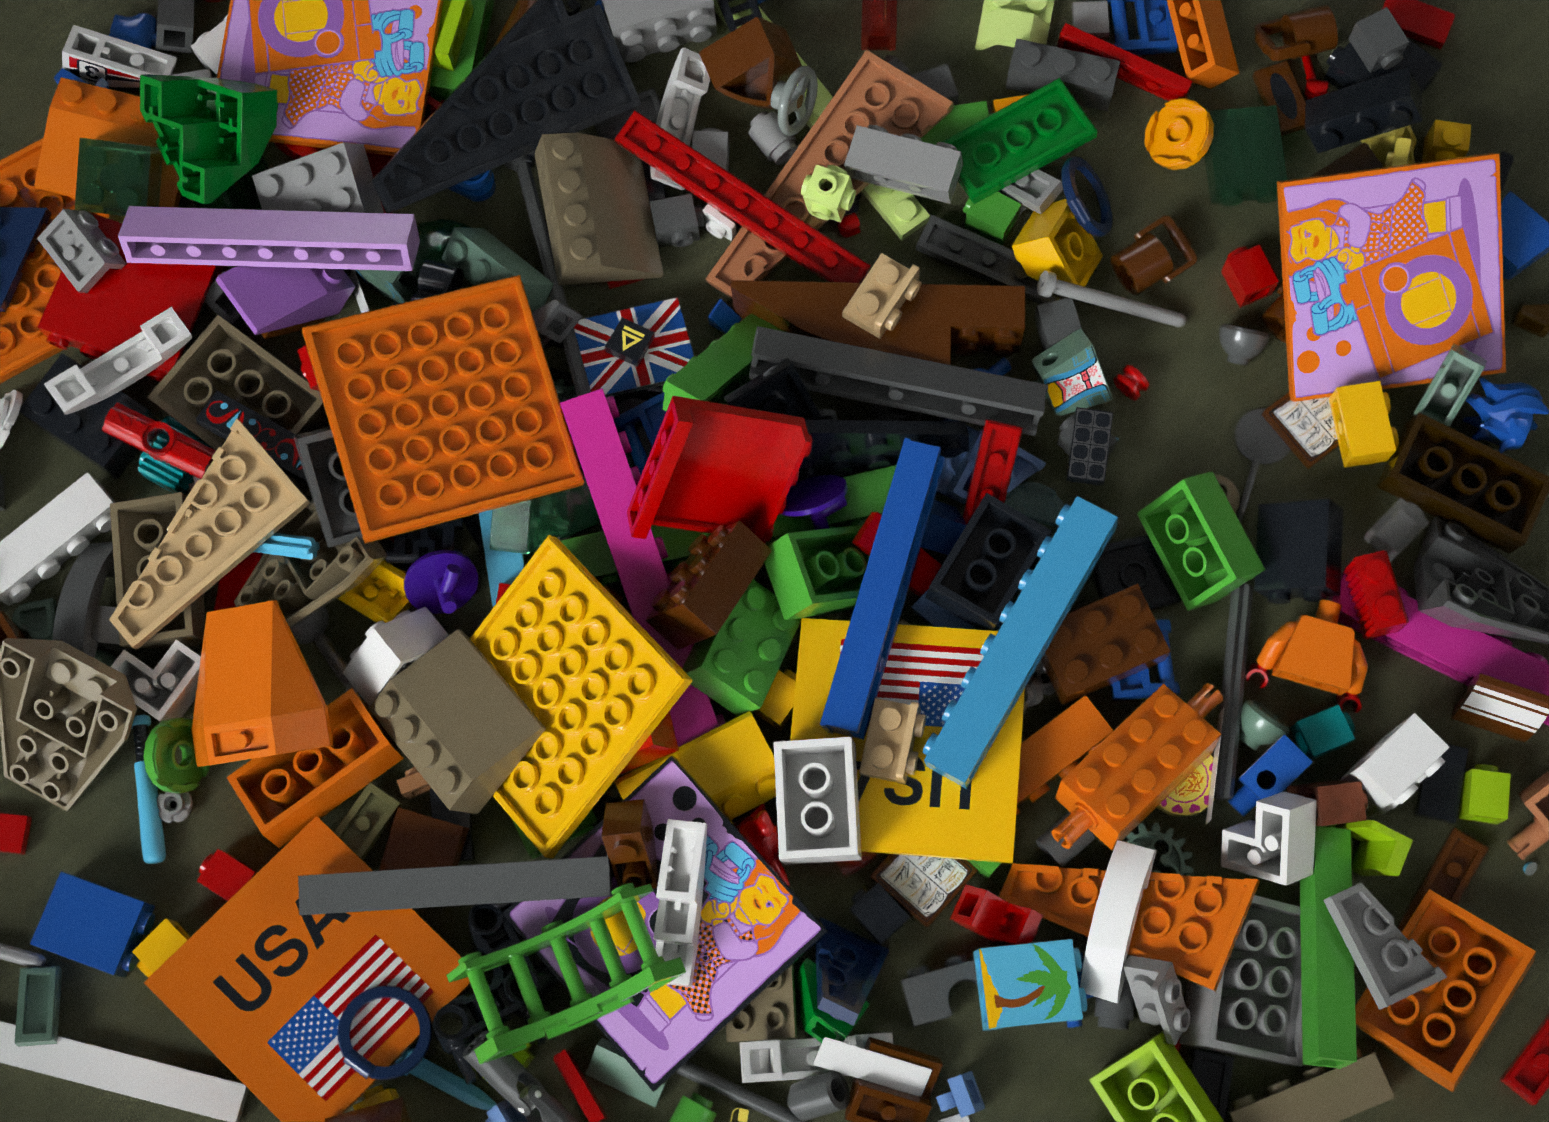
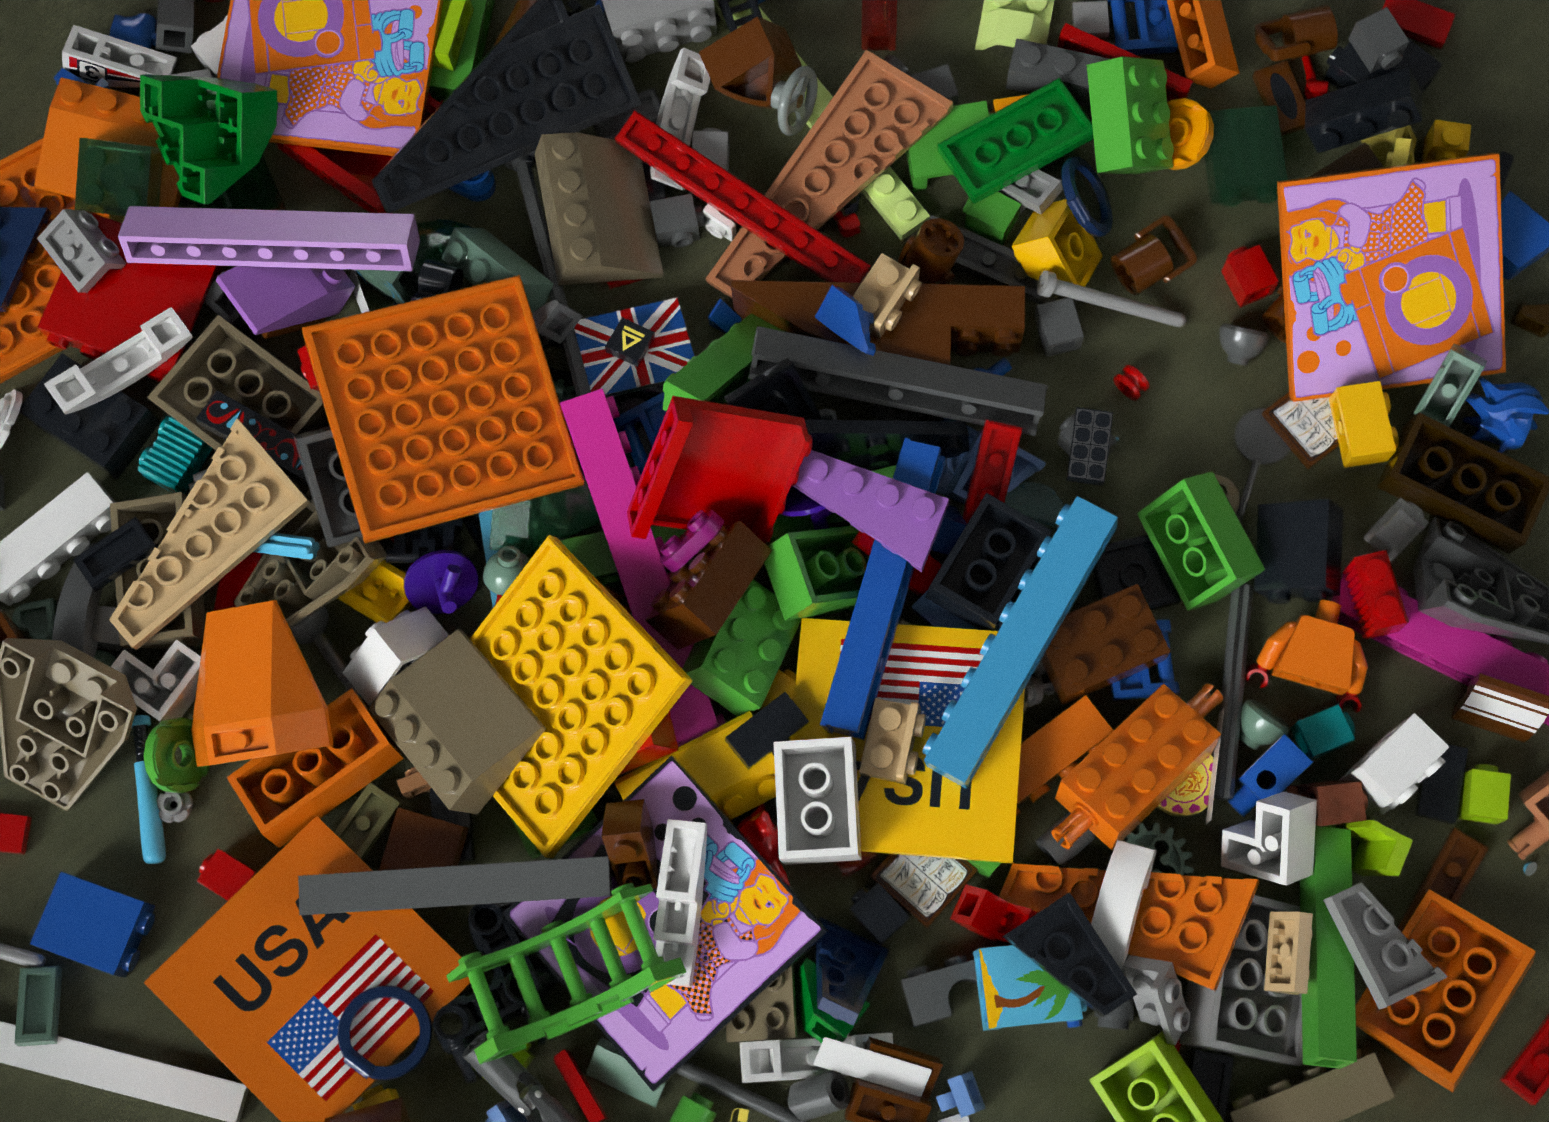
(115, 554): none -> black tile
(140, 431): red piece -> none
(160, 945): yellow brick -> none
(323, 181): light grey brick -> none
(449, 1083): medium azure sword -> none
(503, 569): none -> sand green brick
(700, 531): none -> magenta plate
(770, 139): light grey brick -> none
(771, 724): none -> black tile
(830, 203): yellowish green brick -> none
(847, 319): none -> blue slope
(884, 508): none -> medium lavender wing
(904, 163): light grey brick -> none
(934, 251): none -> reddish brown piece
(1071, 374): torso -> none
(1073, 954): none -> black wing
(1130, 115): none -> bright green brick
(1288, 952): none -> tan bracket

